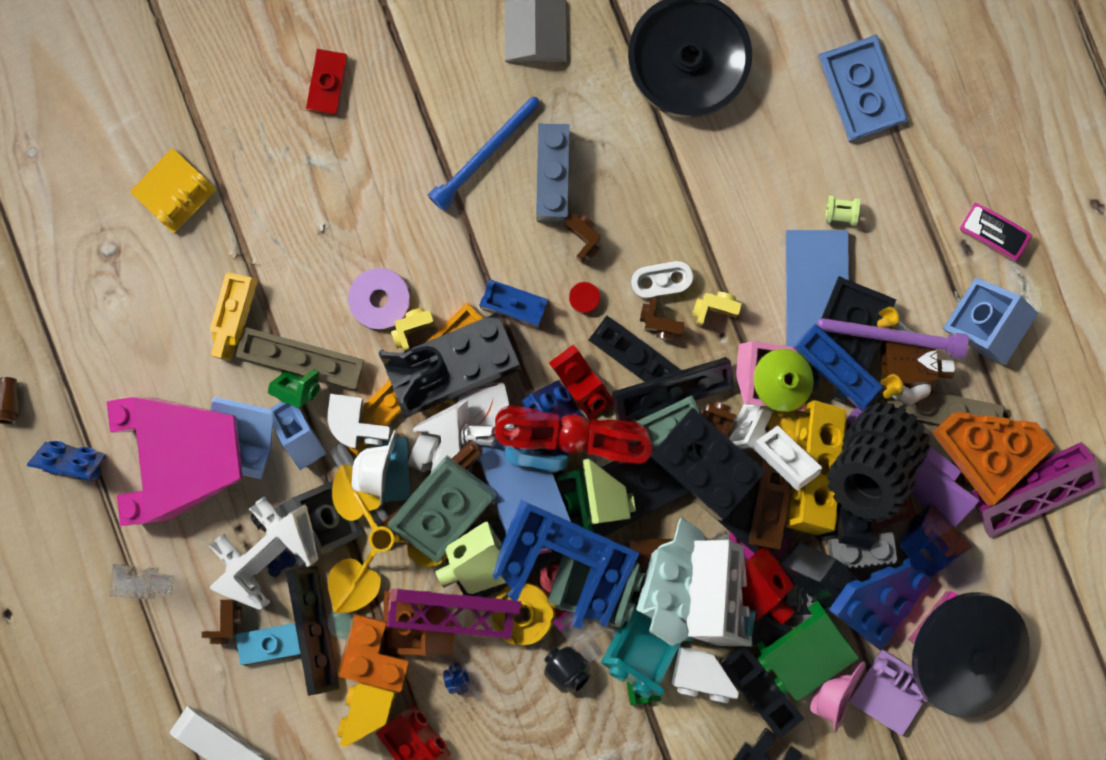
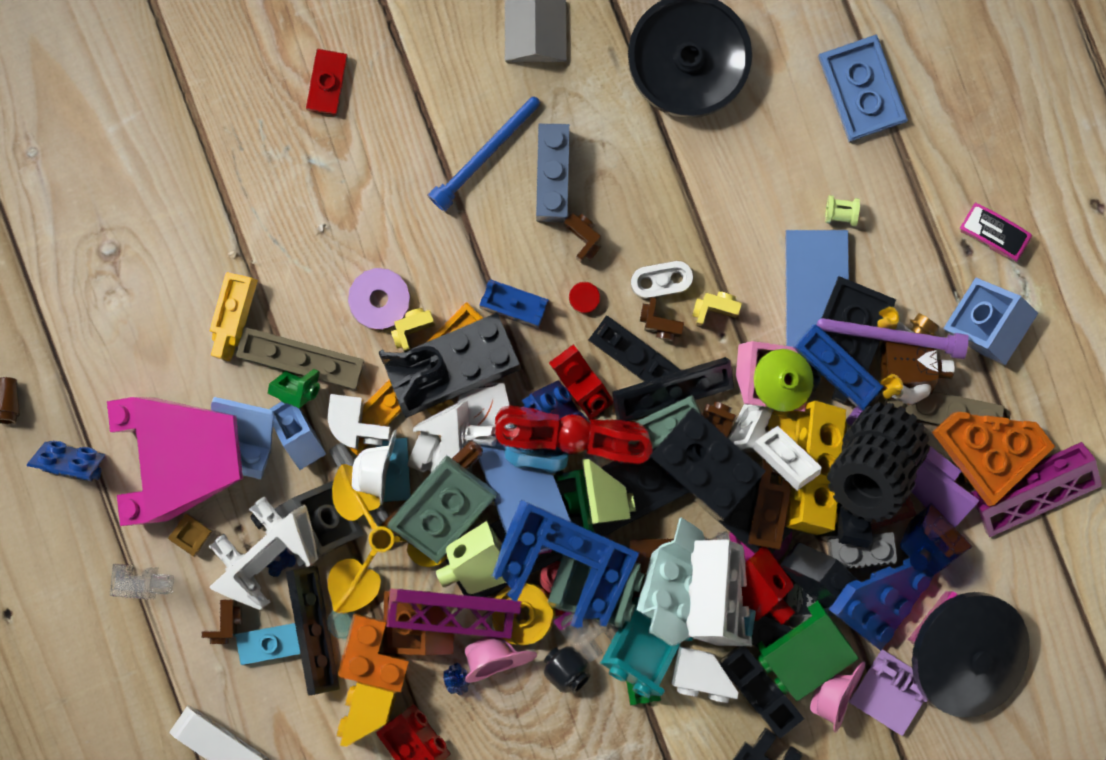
(173, 190): yellow hinge -> none
(190, 534): none -> pearl gold plate
(493, 656): none -> bright pink piece
(924, 325): none -> pearl gold plate

